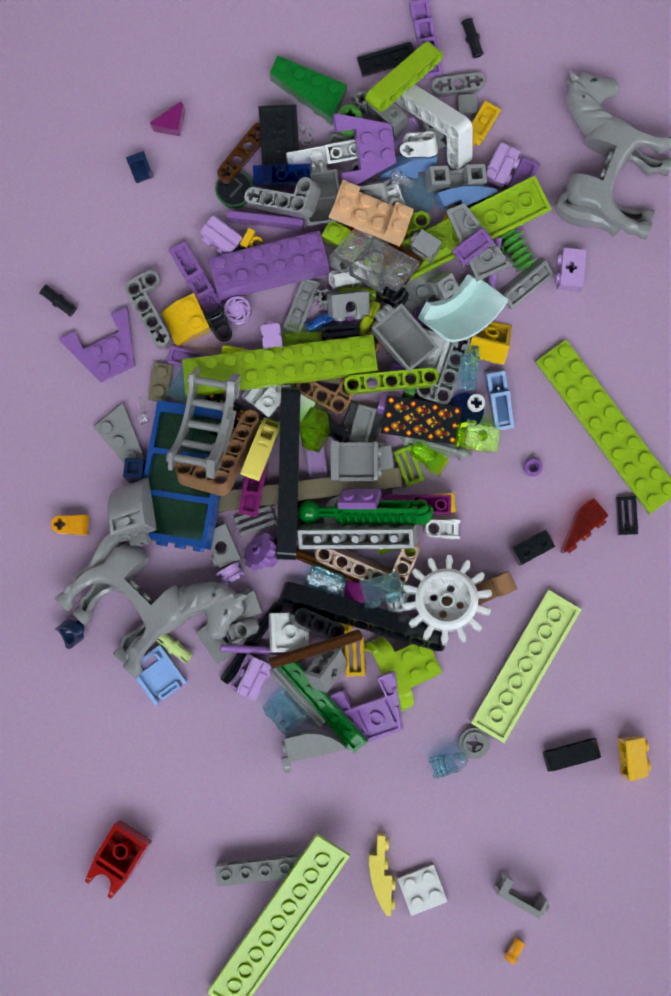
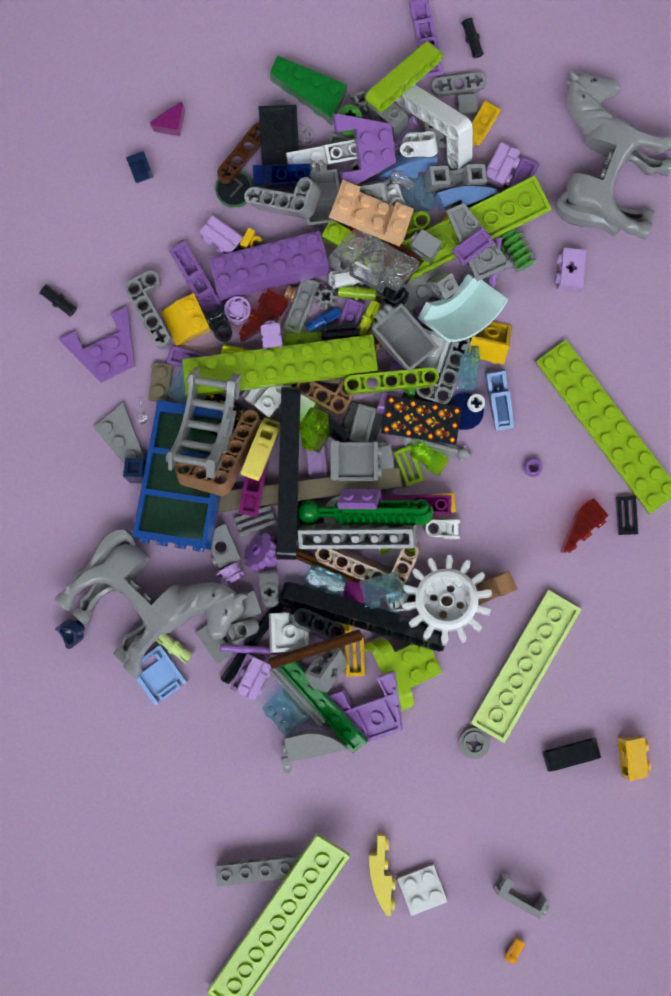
(73, 524): light orange piece -> none
(114, 862): red brick -> none
(132, 513): light grey piece -> none
(265, 220): medium lavender tile -> none
(269, 586): none -> light grey piece
(270, 309): none -> clear red slope
(290, 293): none -> medium nougat bush
(338, 300): light grey brick -> none
(384, 59): black tile -> none
(444, 764): clear light blue piece -> none
(477, 437): clear neon green brick -> none
(527, 282): light grey slope -> none
(532, 547): black brick -> none

